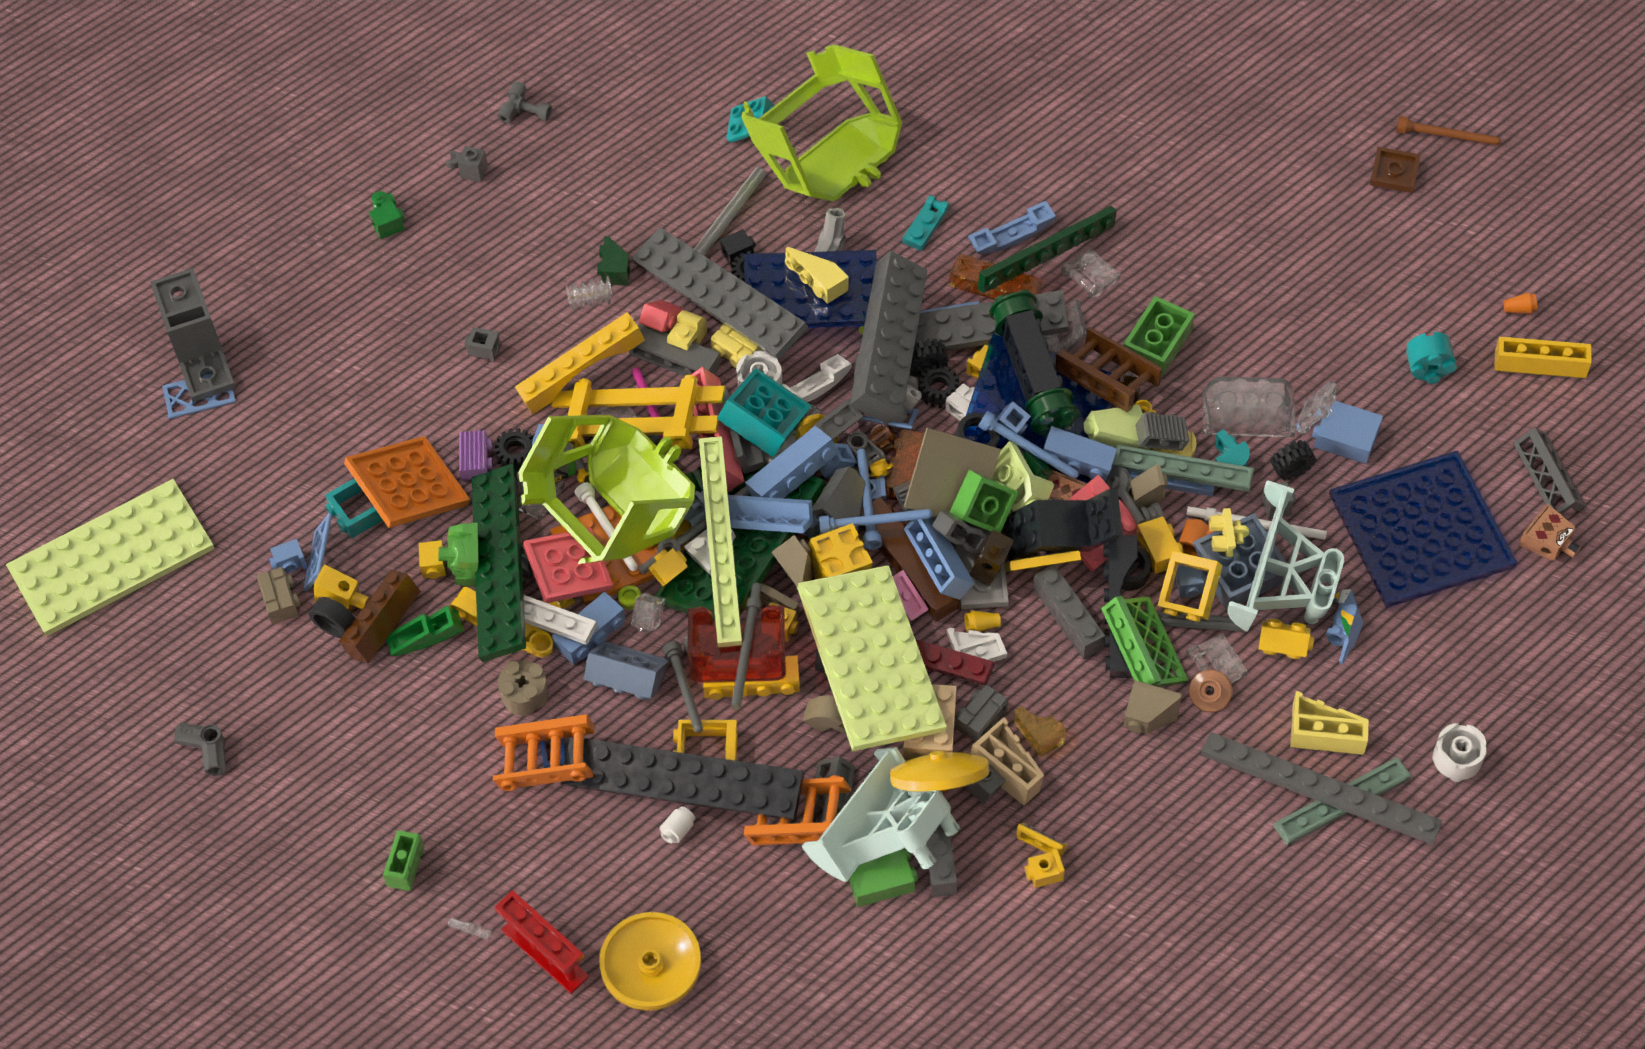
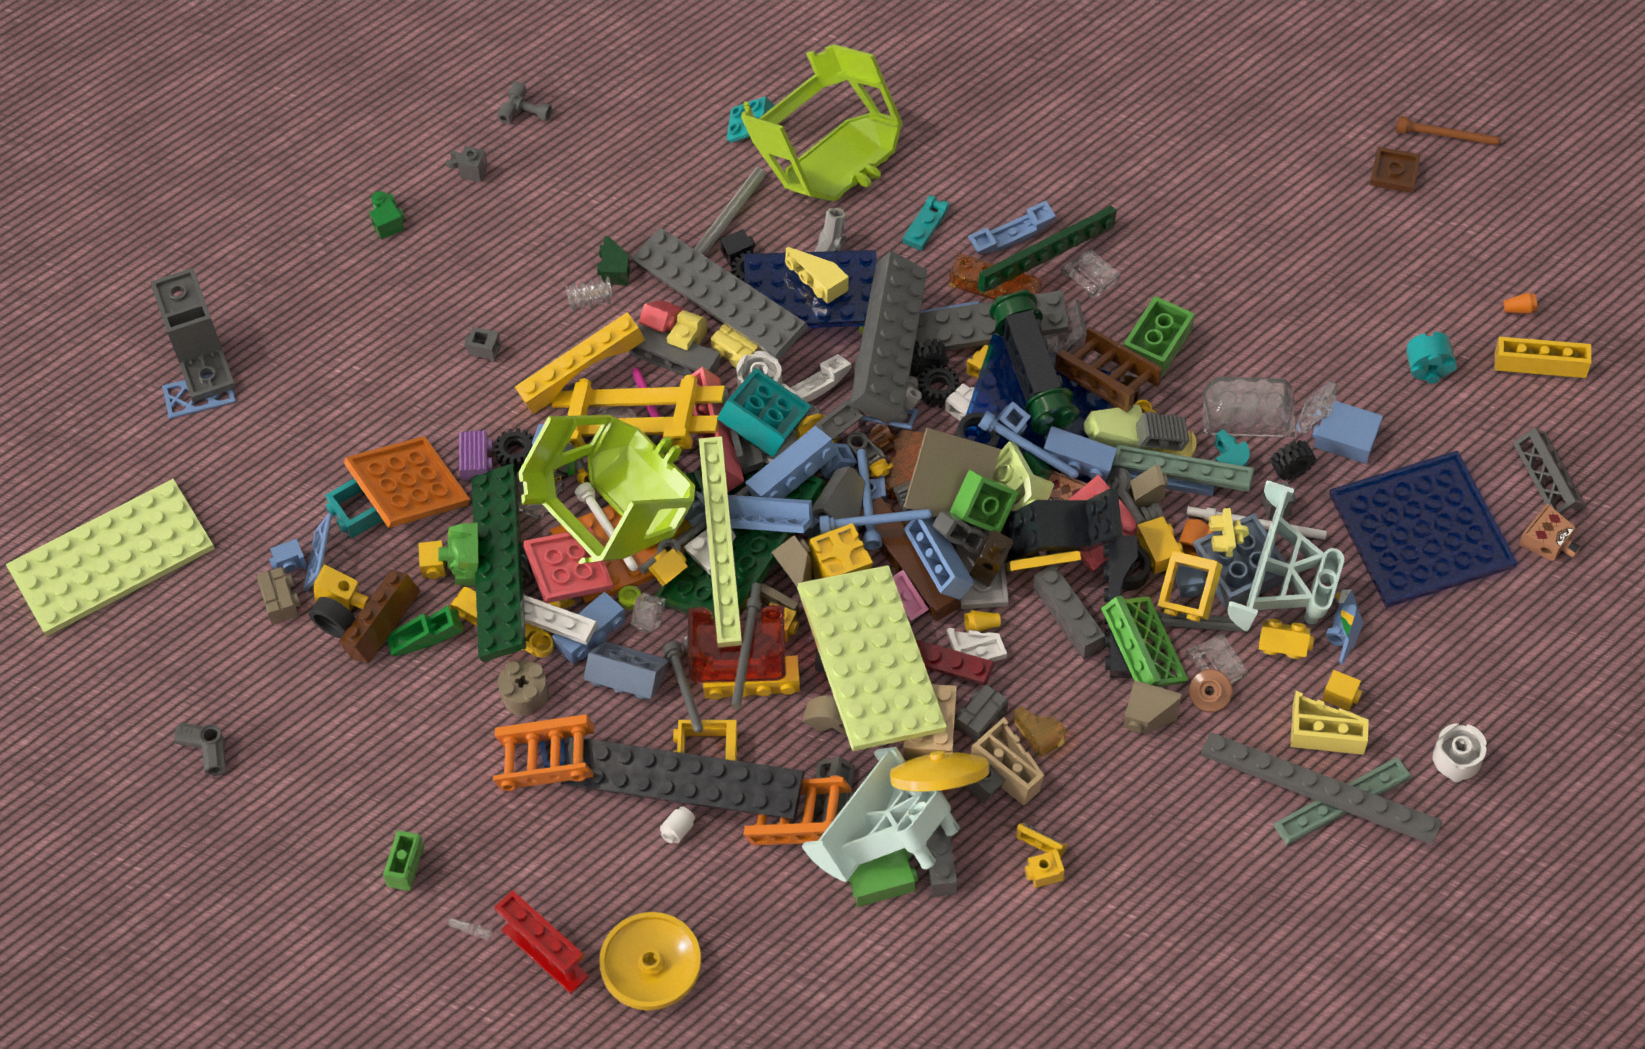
(1342, 690): none -> yellow brick

